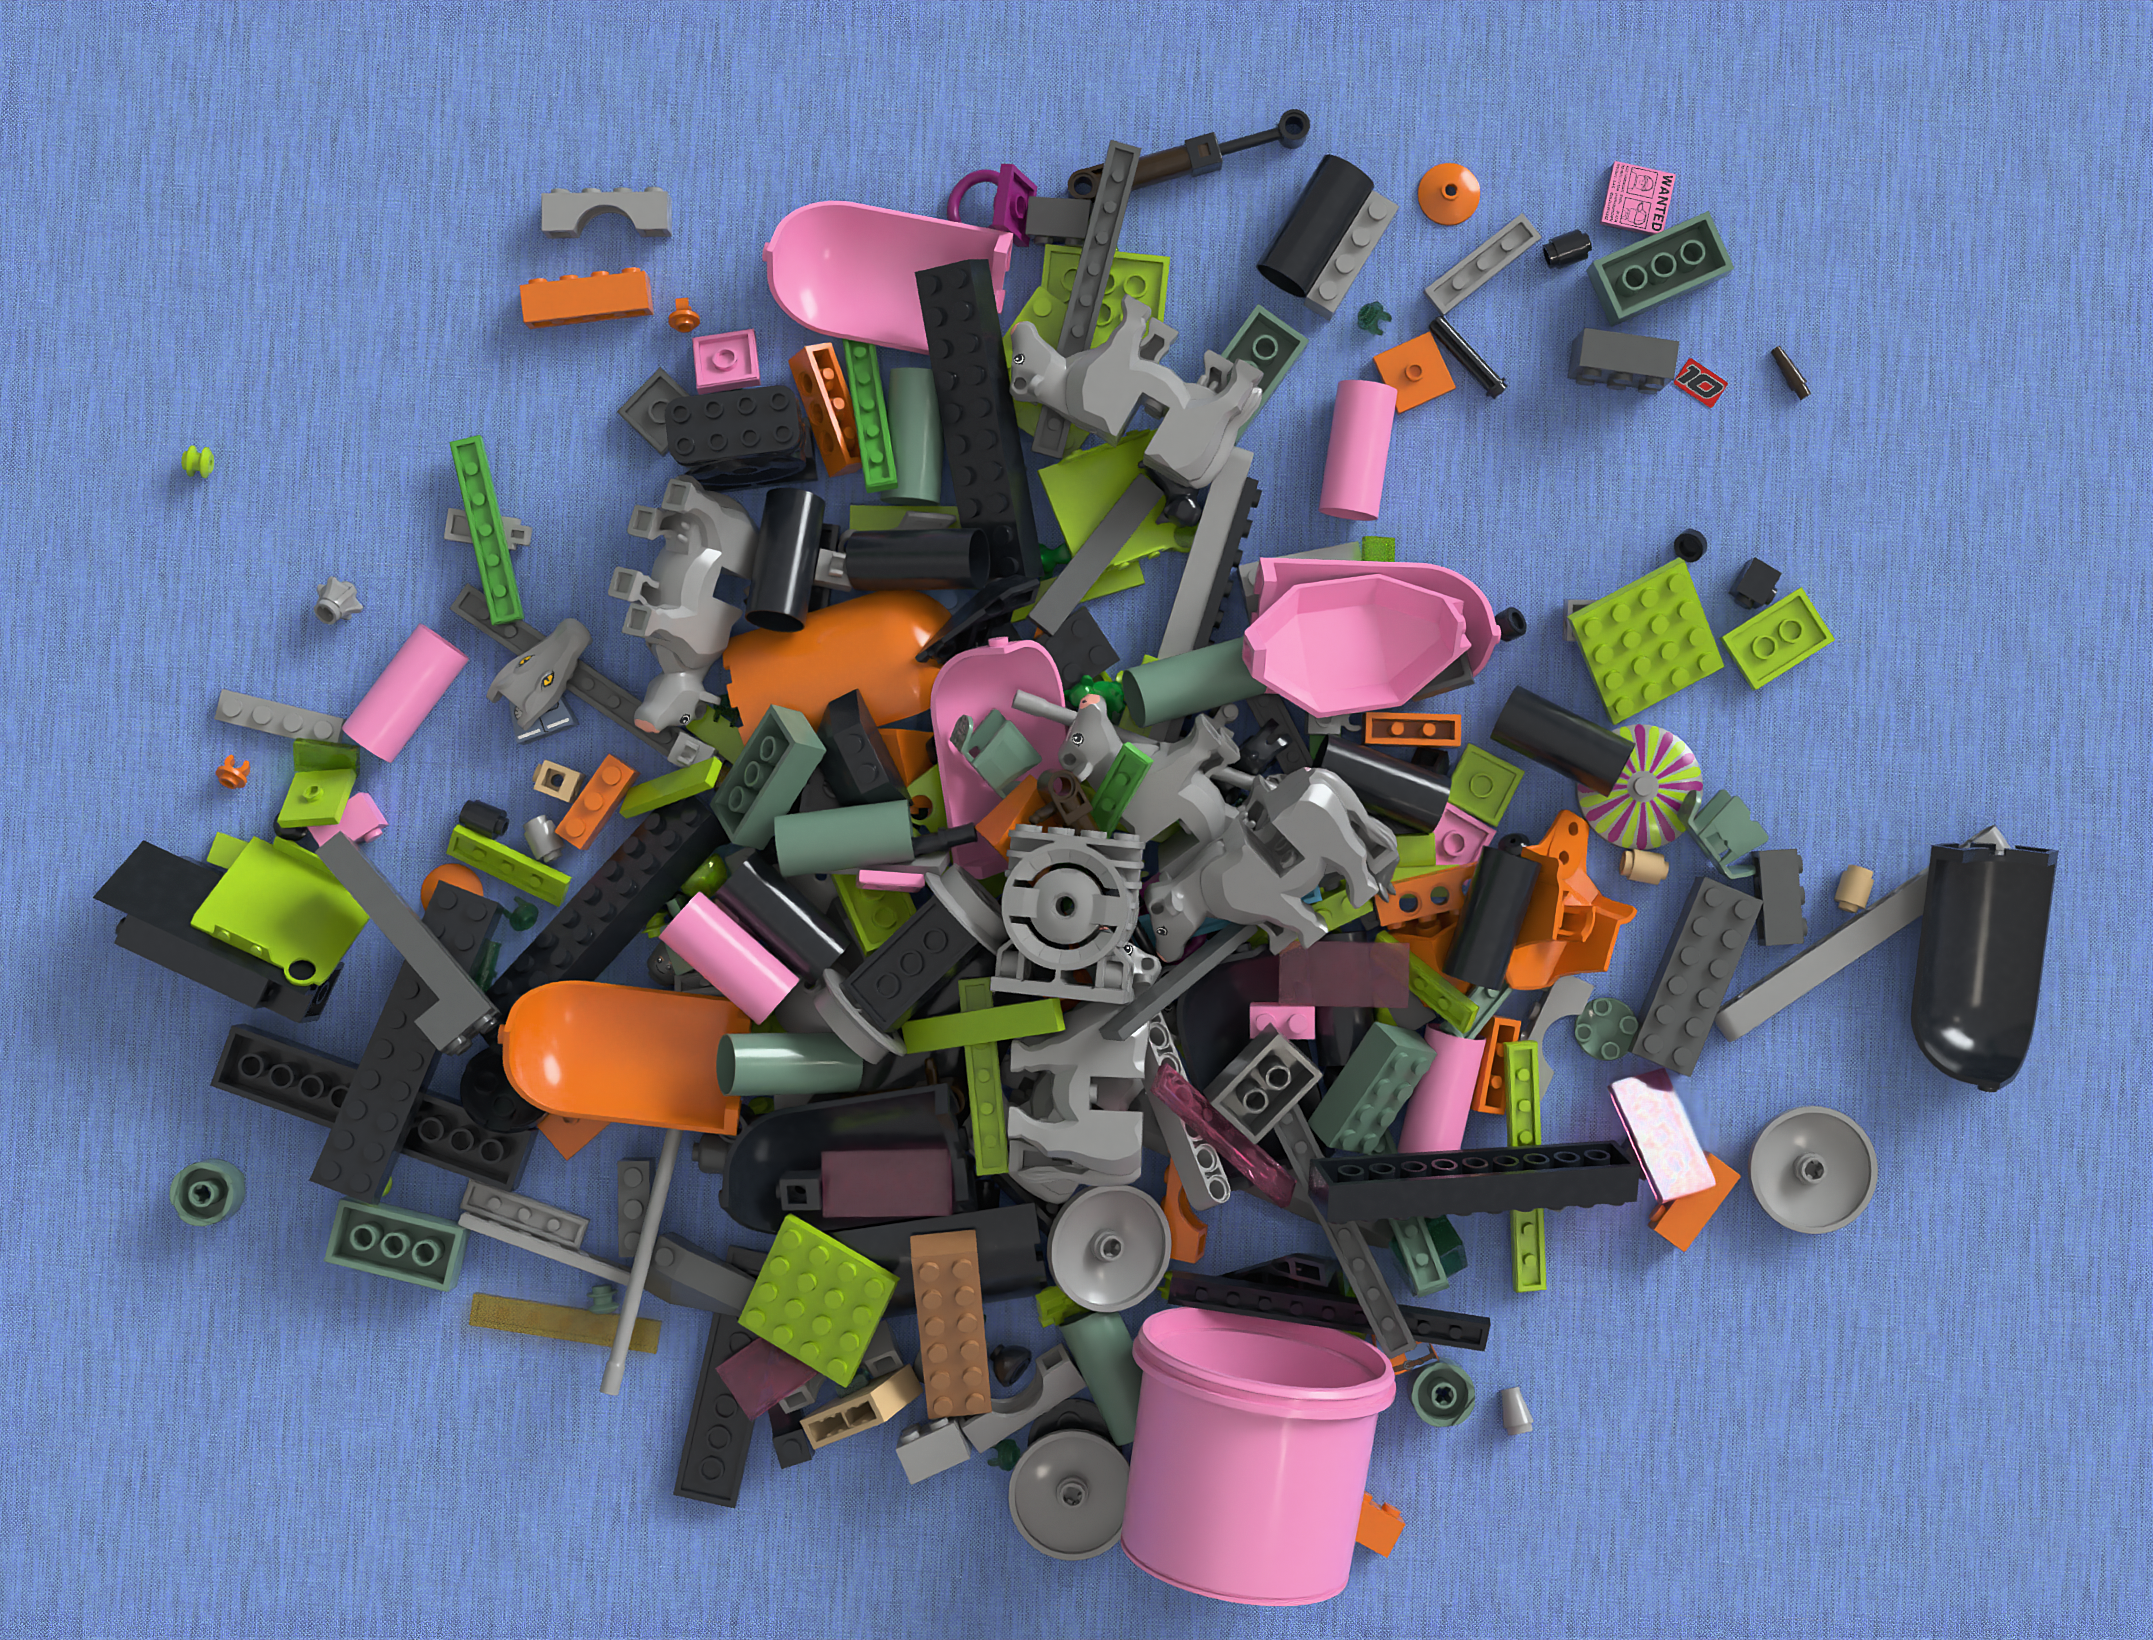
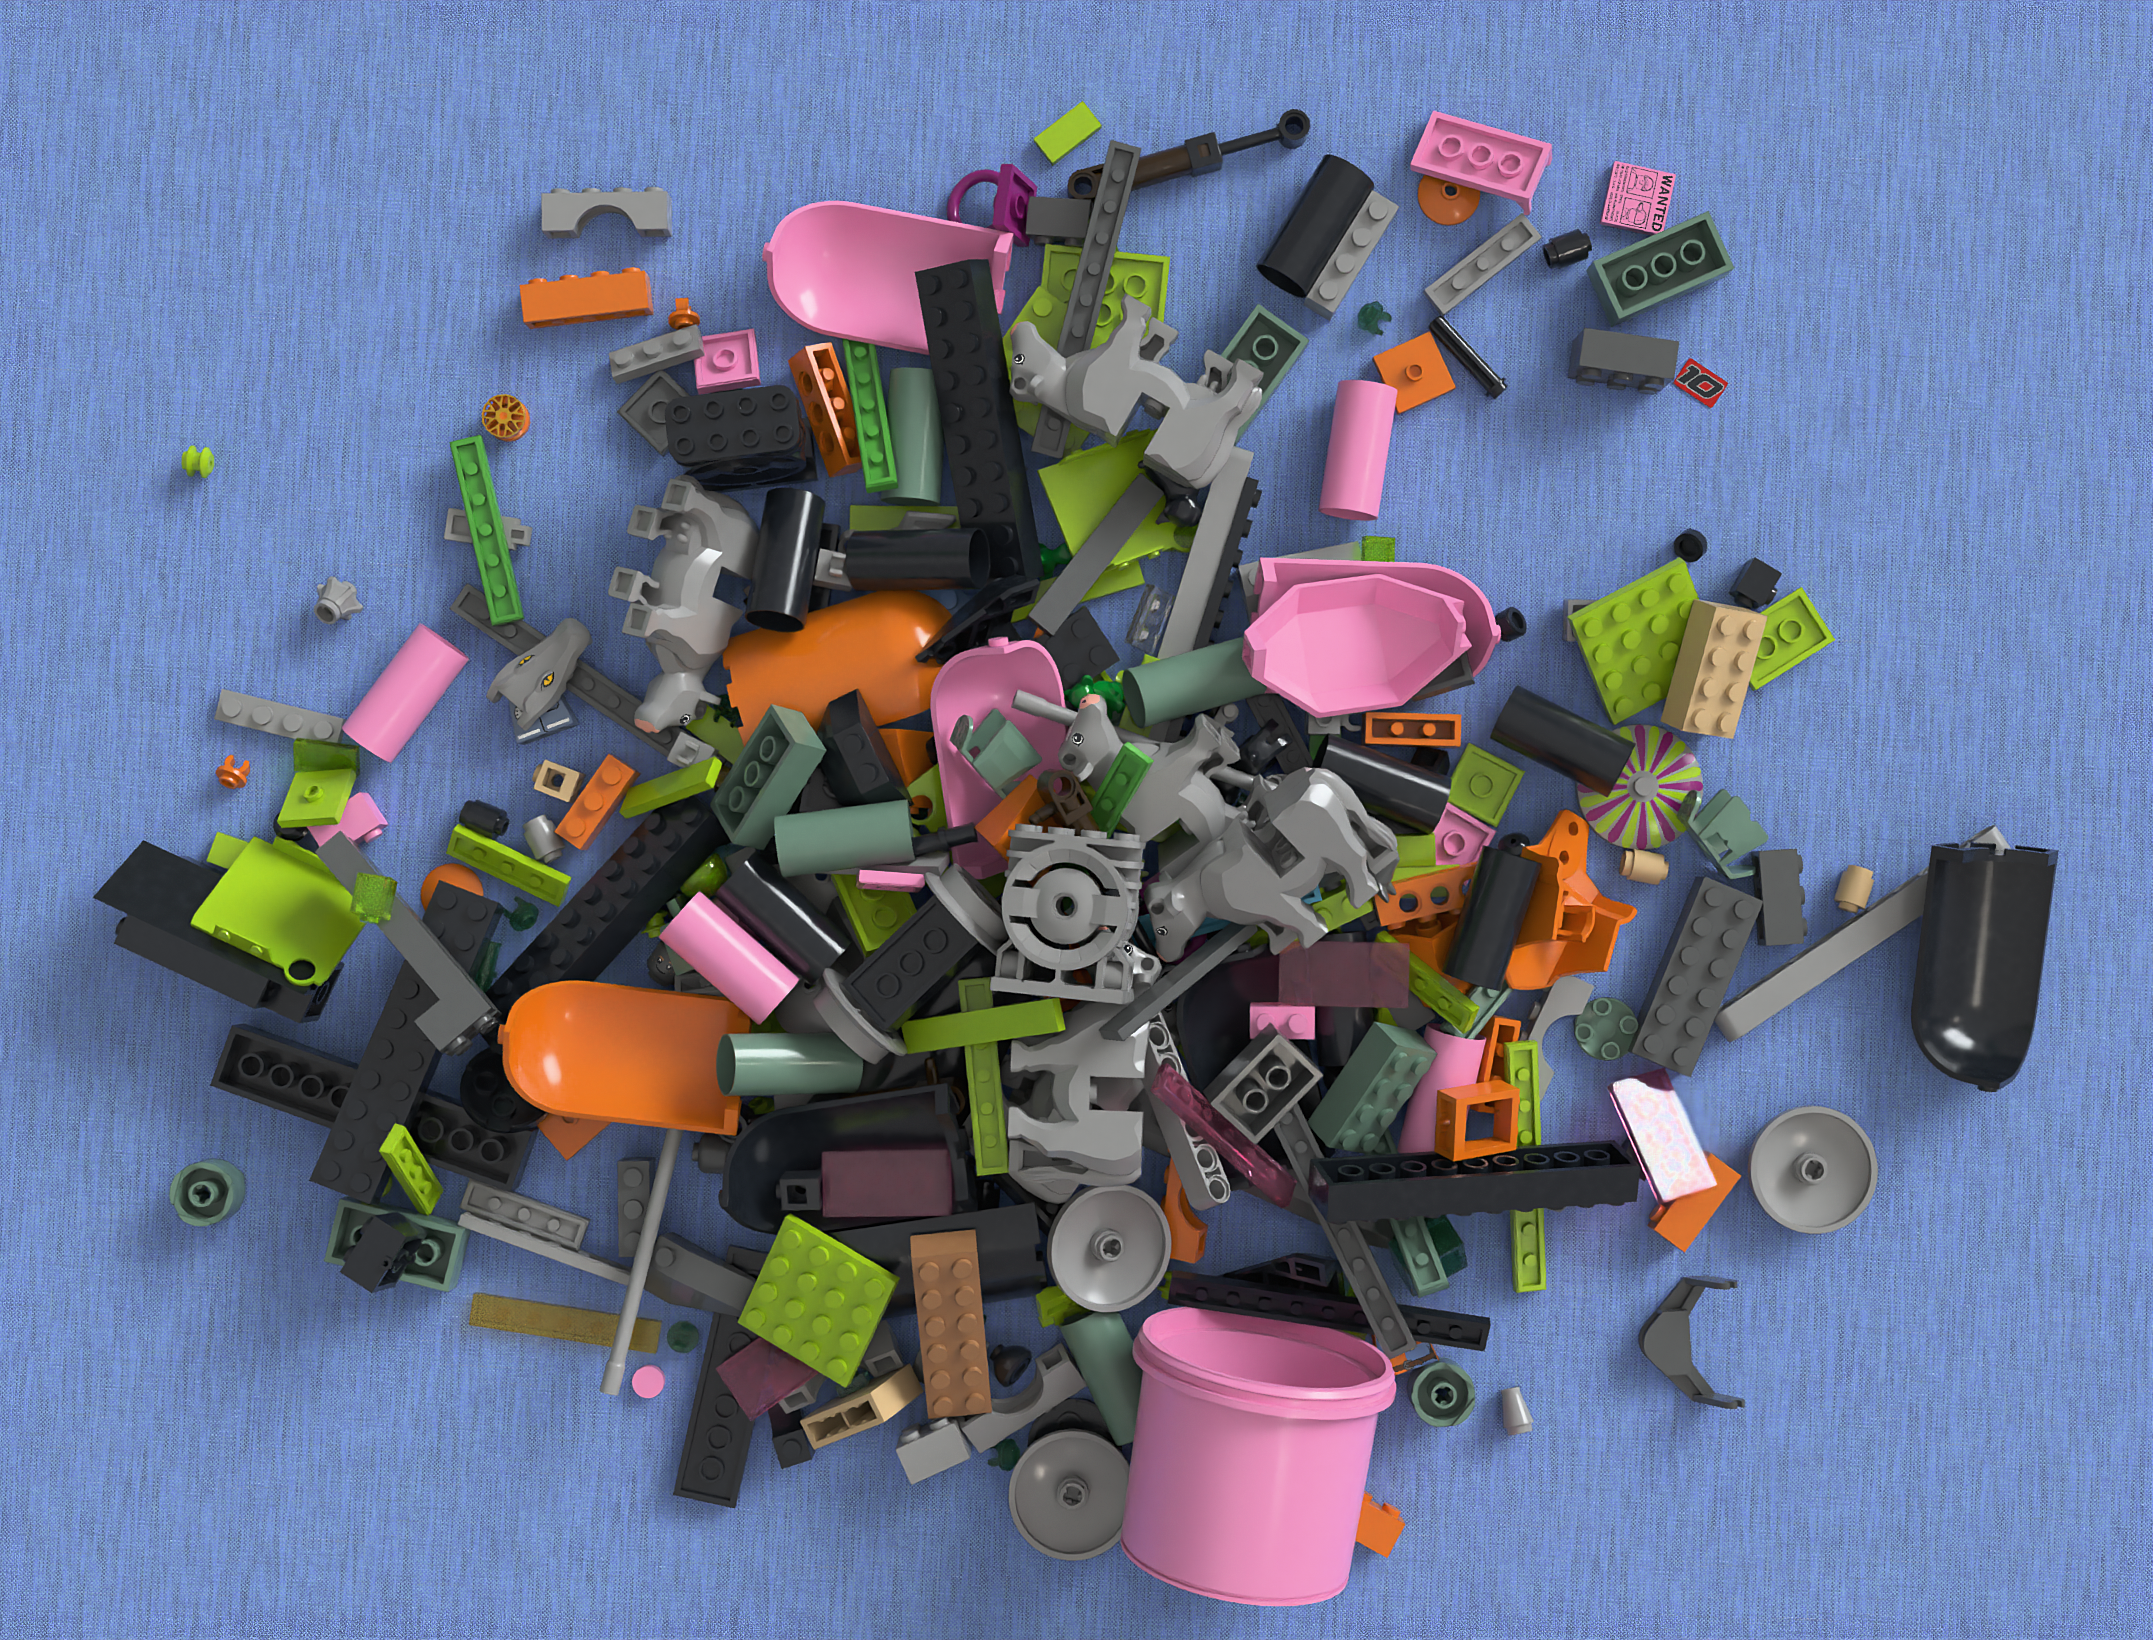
(373, 897): none -> clear neon green brick
(382, 1251): none -> black brick
(411, 1169): none -> lime tile
(506, 418): none -> wheel
(602, 1299): sand green wheel -> none
(648, 1381): none -> bright pink tile
(656, 354): none -> light grey plate
(683, 1337): none -> clear green plate
(1067, 133): none -> lime tile
(1149, 619): none -> clear plate
(1453, 1108): none -> orange window
(1482, 158): none -> bright pink plate
(1668, 1345): none -> dark grey piece
(1713, 669): none -> tan brick
(1791, 373): dark brown animal -> none

